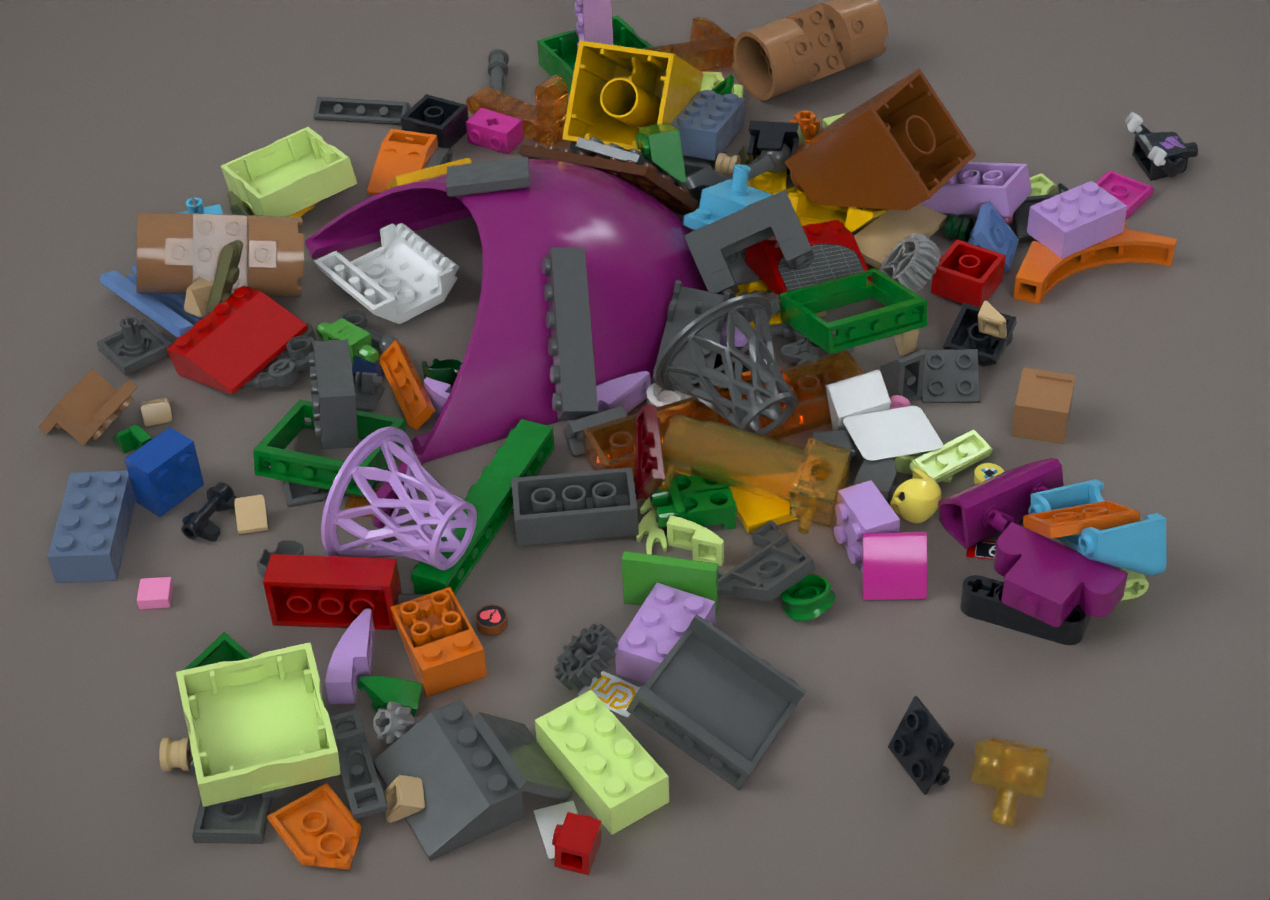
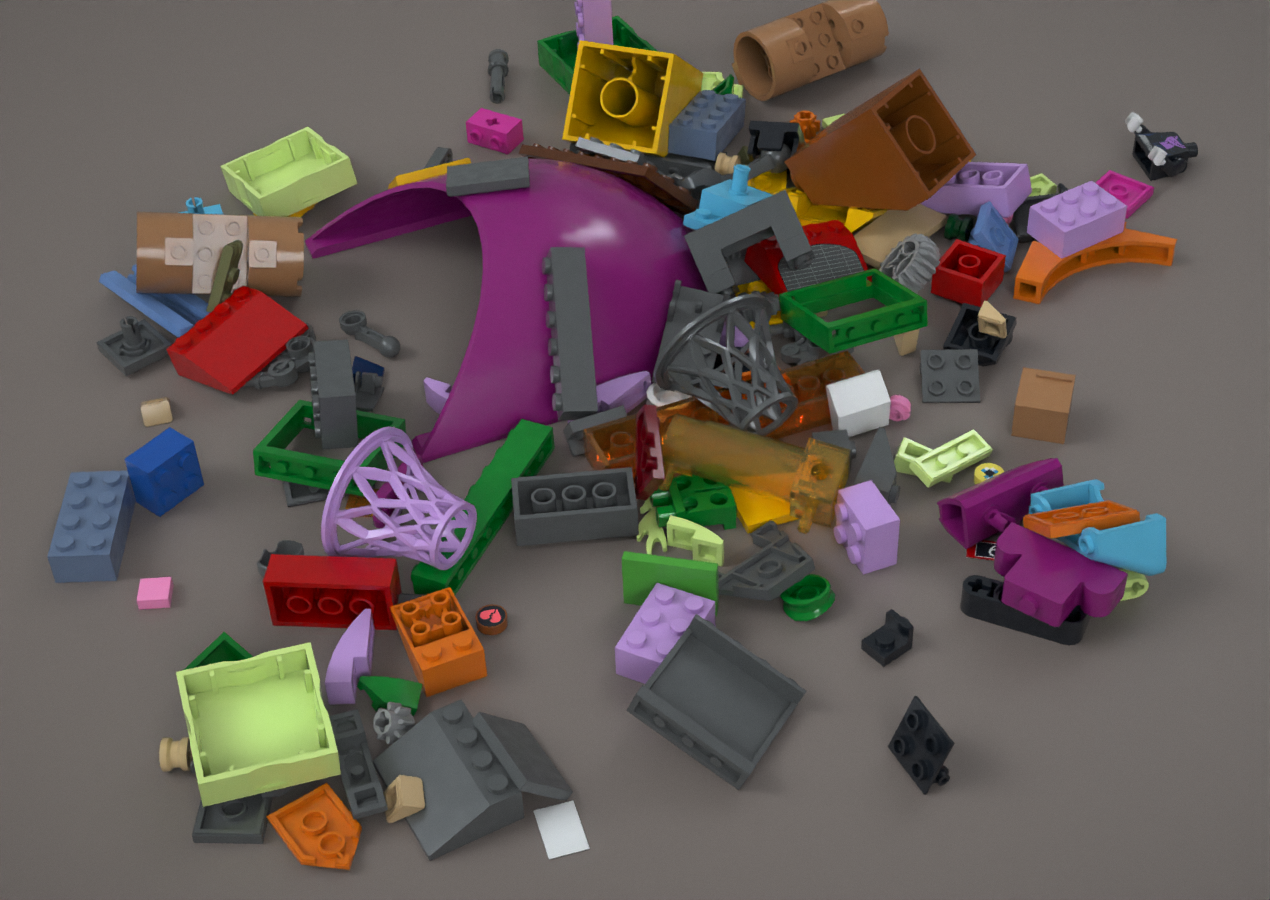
(89, 408): medium nougat bracket -> none
(131, 438): green slope -> none
(198, 297): tan slope -> none
(198, 523): black piece -> none
(237, 206): olive slope -> none
(251, 514): tan slope -> none
(358, 339): bright green piece -> none
(360, 110): dark grey slope -> none
(394, 279): white slope -> none
(400, 154): orange slope -> none
(406, 385): orange plate -> none
(437, 117): black brick -> none
(442, 371): dark green hair -> none
(540, 122): clear orange beam -> none
(577, 843): red brick -> none
(586, 657): dark grey gear -> none
(602, 761): yellowish green brick -> none
(612, 692): white sticker -> none
(663, 147): green slope -> none
(707, 48): clear orange beam -> none
(889, 640): none -> black bracket
(892, 433): white sticker -> none
(894, 566): dark pink slope -> none
(905, 376): dark grey slope -> none
(920, 499): light yellow helmet -> none
(1011, 770): clear yellow brick -> none

